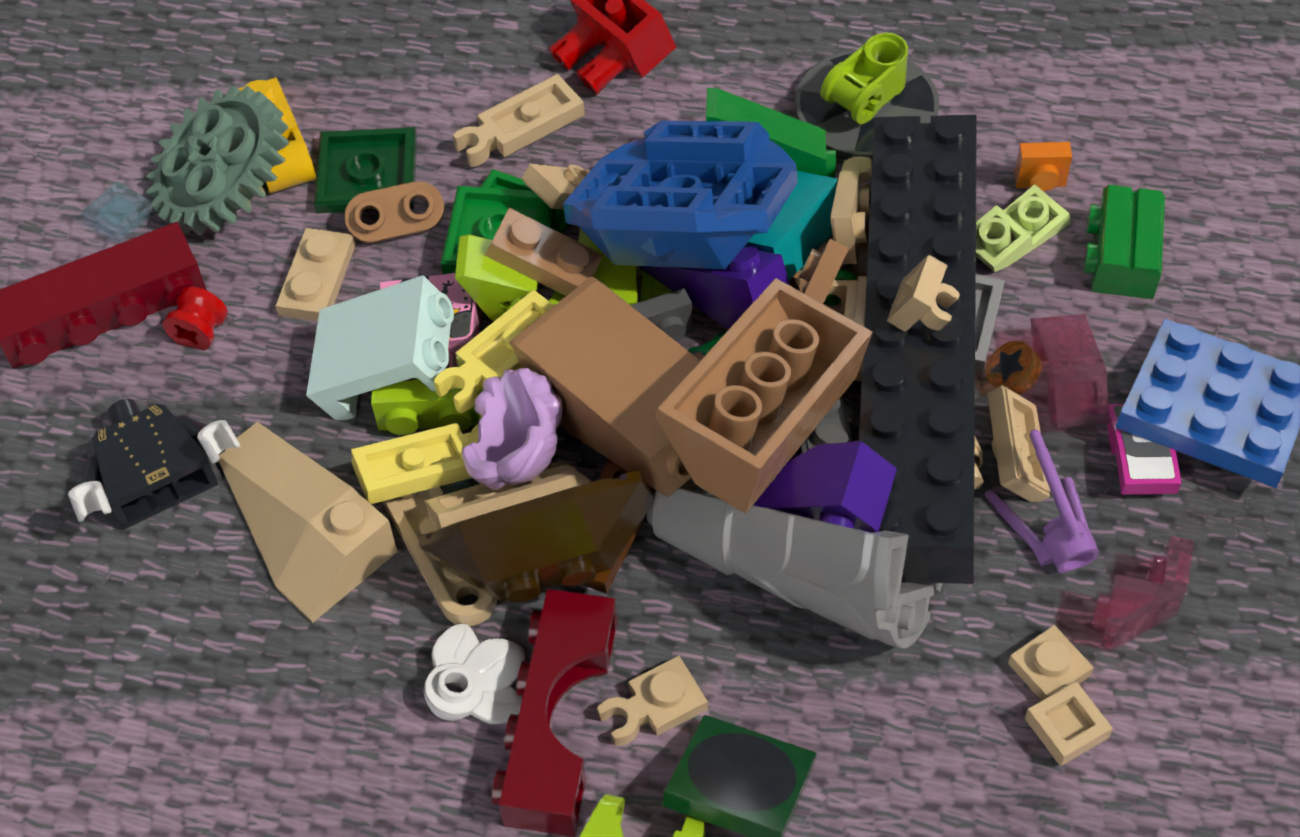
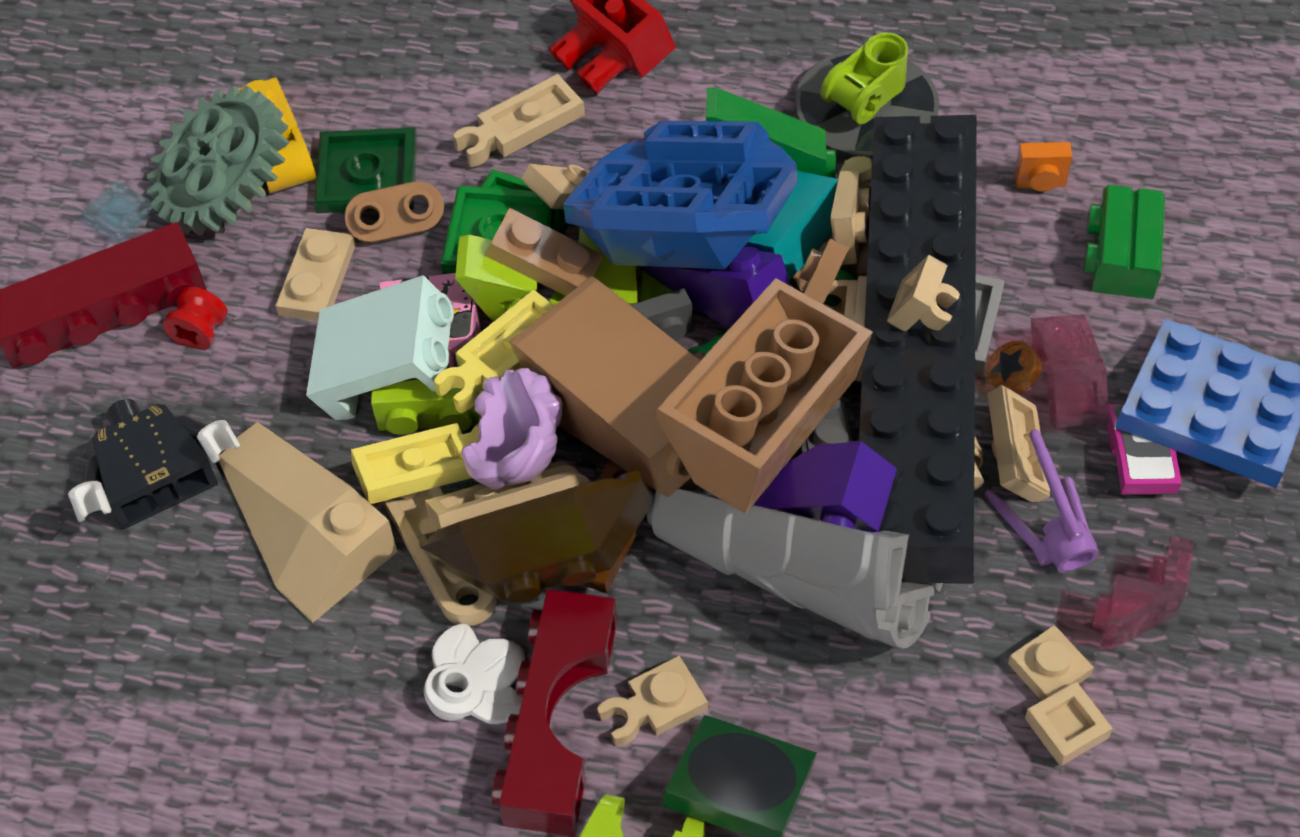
(1019, 228): yellowish green slope -> none

